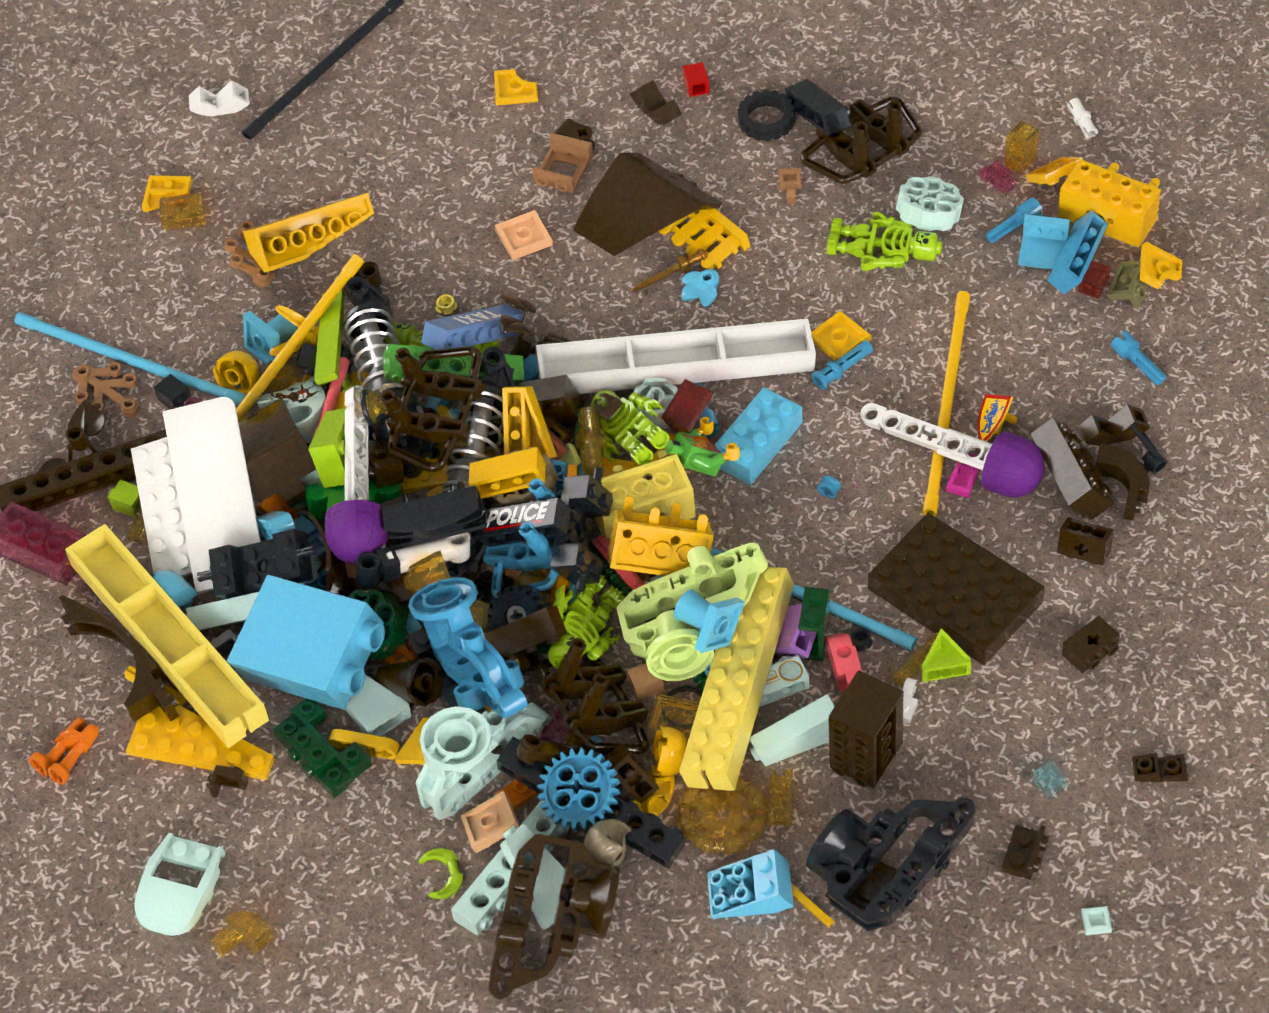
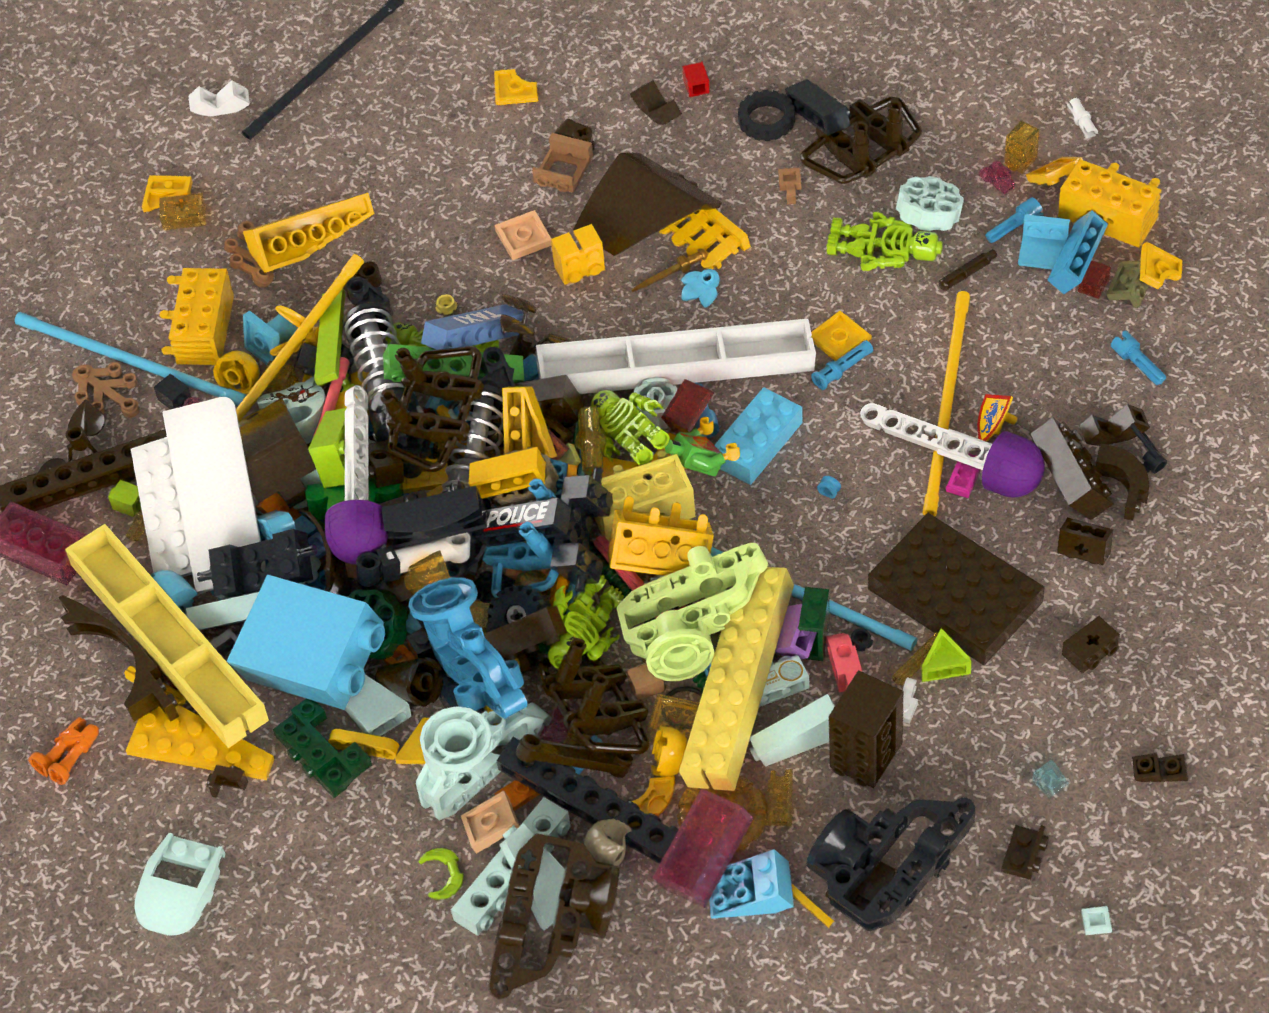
(202, 313): none -> yellow piece
(245, 928): clear yellow brick -> none
(372, 406): clear yellow hat -> none
(575, 263): none -> yellow piece
(576, 812): dark azure gear -> none
(613, 405): dark brown tile -> none
(632, 773): dark brown brick -> none
(703, 848): none -> clear pink piece
(714, 620): medium azure plant -> none
(967, 270): none -> dark brown piece

